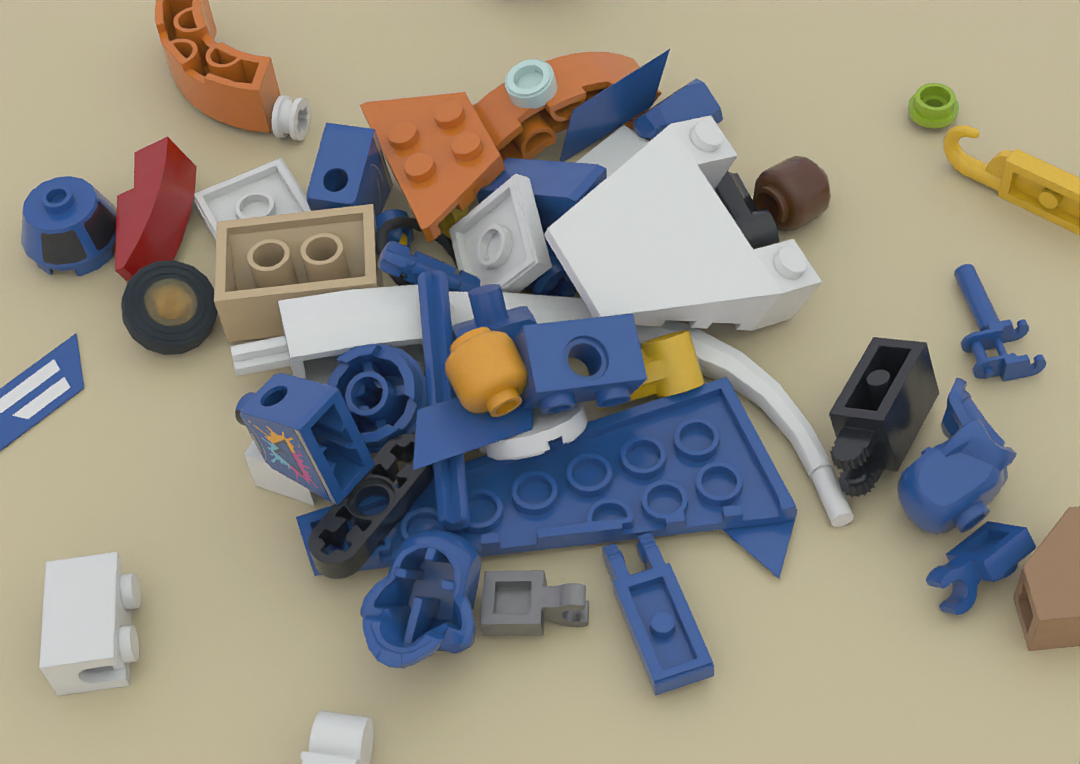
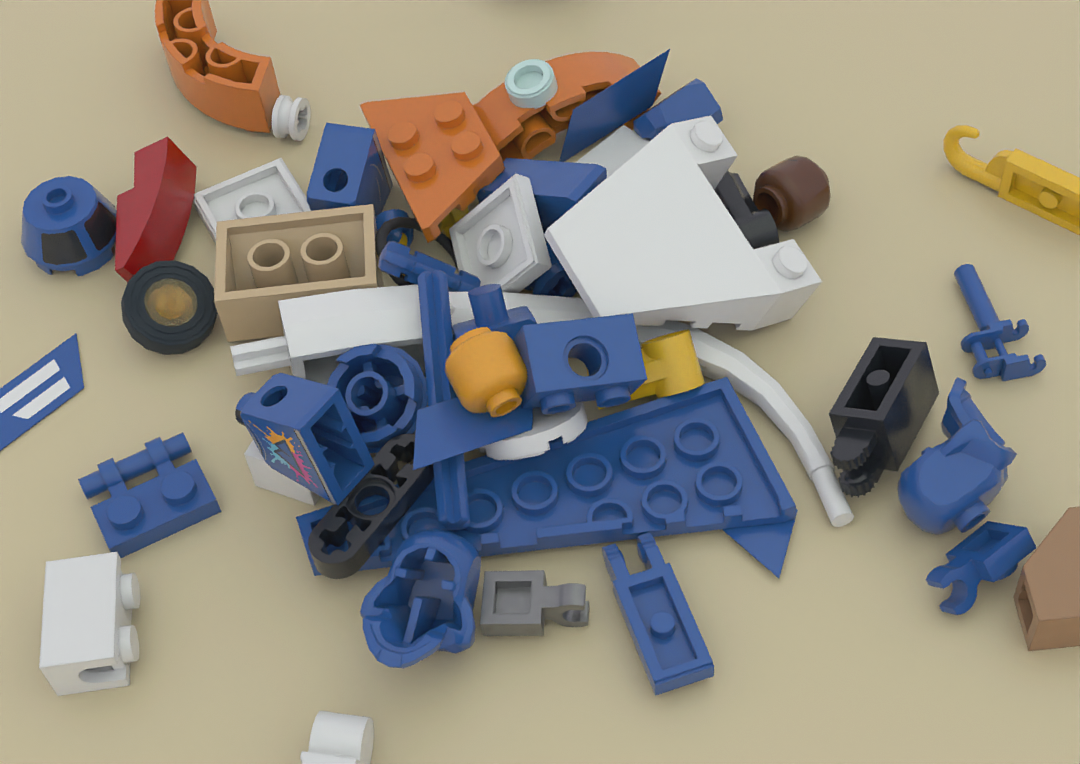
(155, 507): none -> blue plate
(933, 106): lime plate -> none

